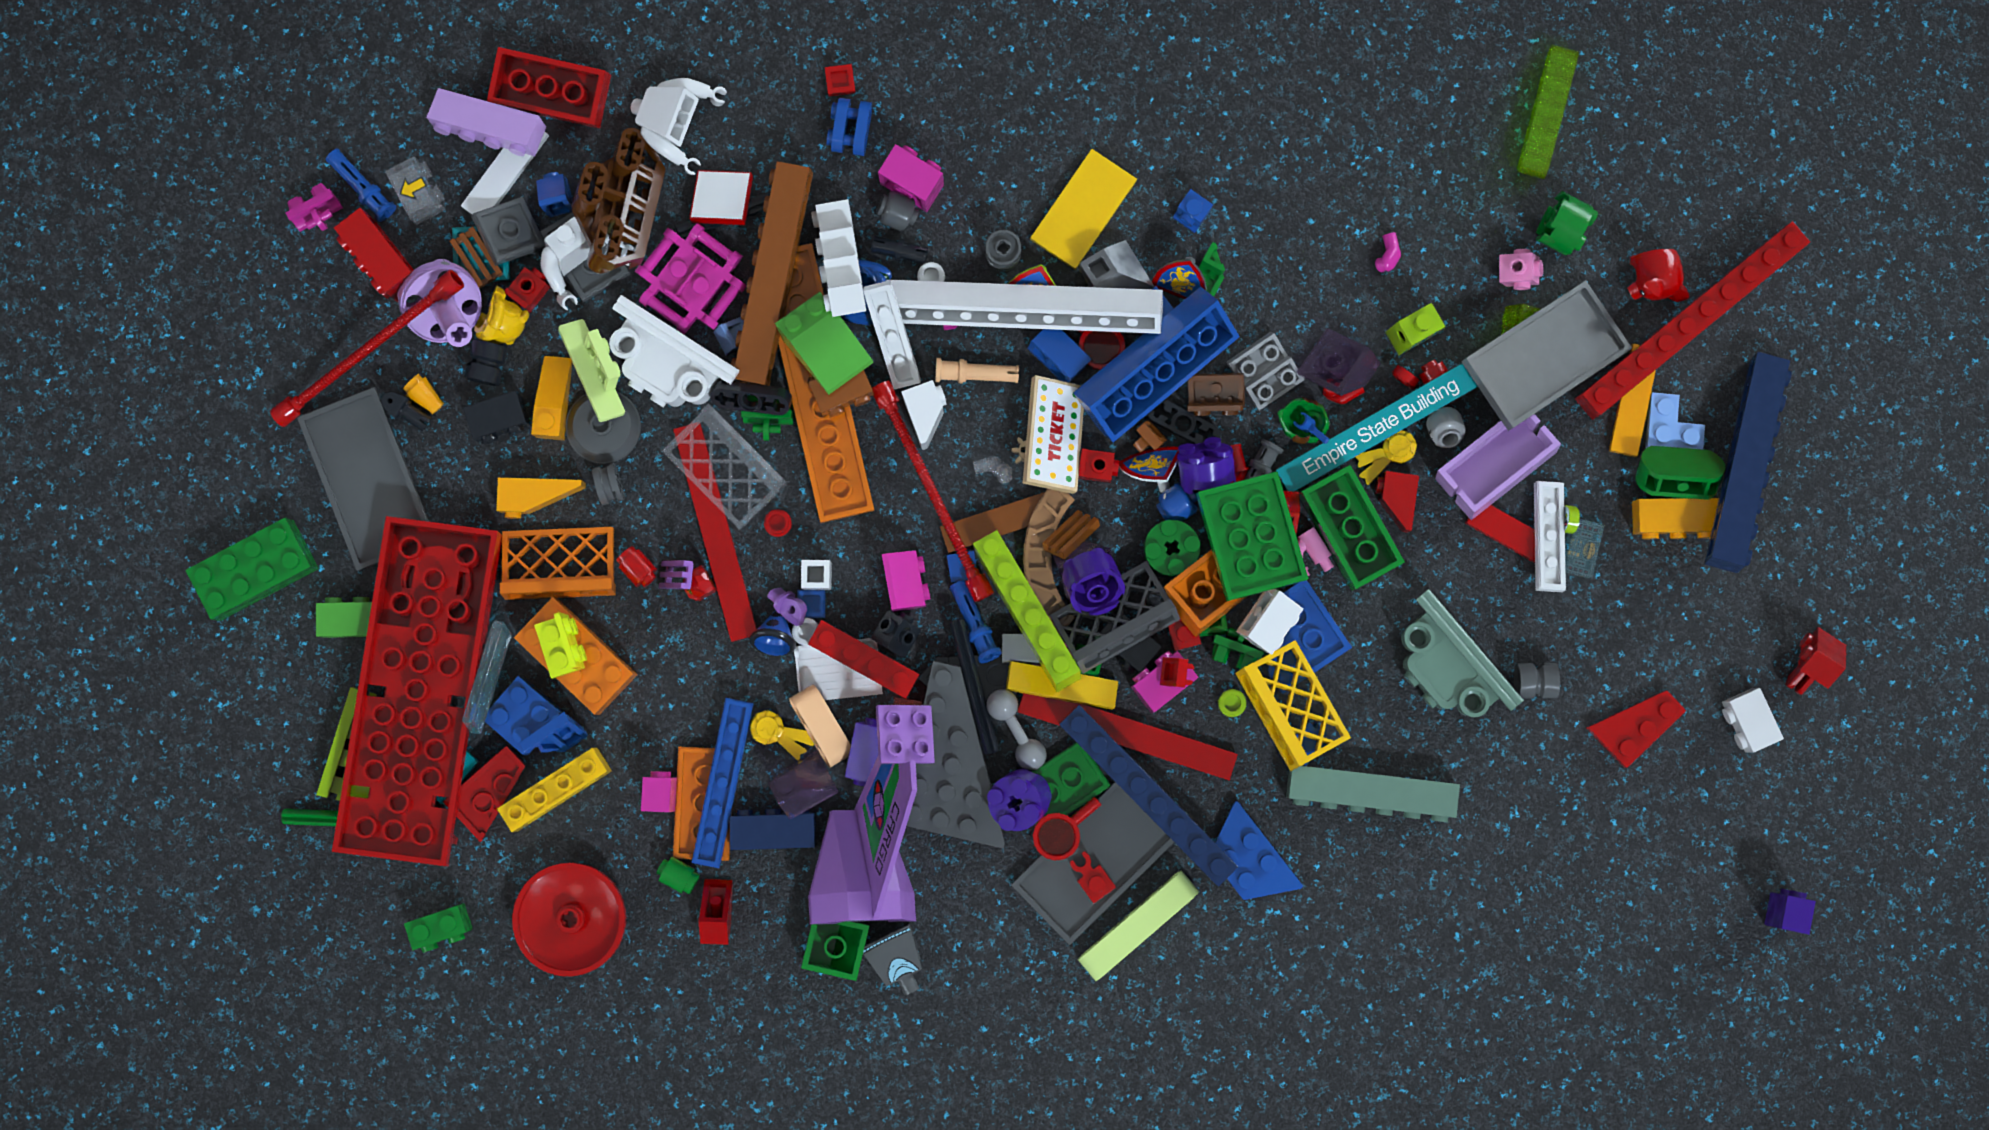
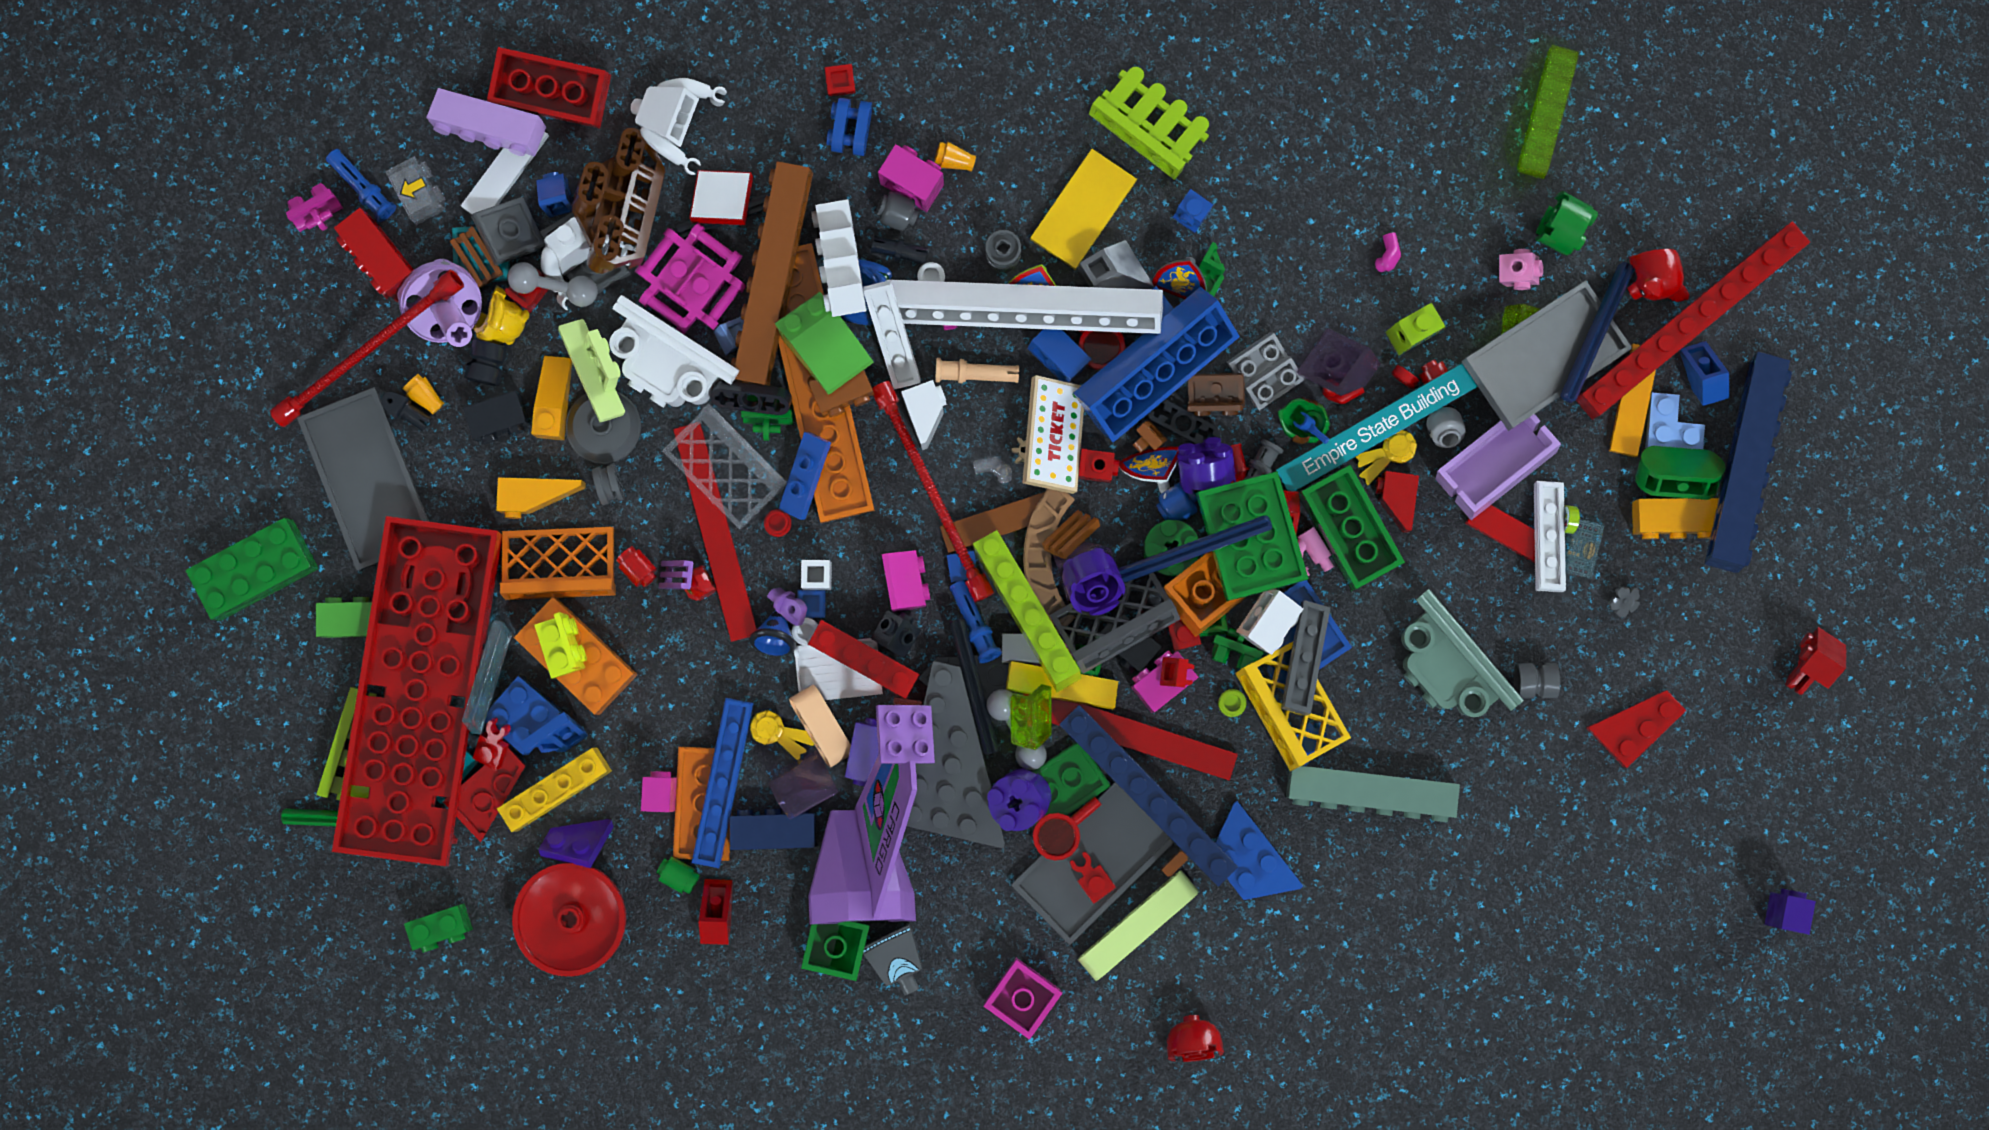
(490, 745): none -> red plate
(525, 278): none -> light grey piece
(576, 842): none -> dark purple wing
(804, 475): none -> blue plate
(953, 157): none -> light orange cone
(1022, 998): none -> dark pink brick
(1031, 718): none -> clear neon green bracket
(1153, 140): none -> lime fence
(1174, 863): none -> dark orange tile
(1194, 1040): none -> red cylinder
(1195, 548): none -> dark blue axle
(1305, 658): none -> dark grey plate
(1597, 332): none -> dark blue axle
(1625, 601): none -> dark grey plant
(1705, 373): none -> blue slope
(1751, 720): white brick -> none

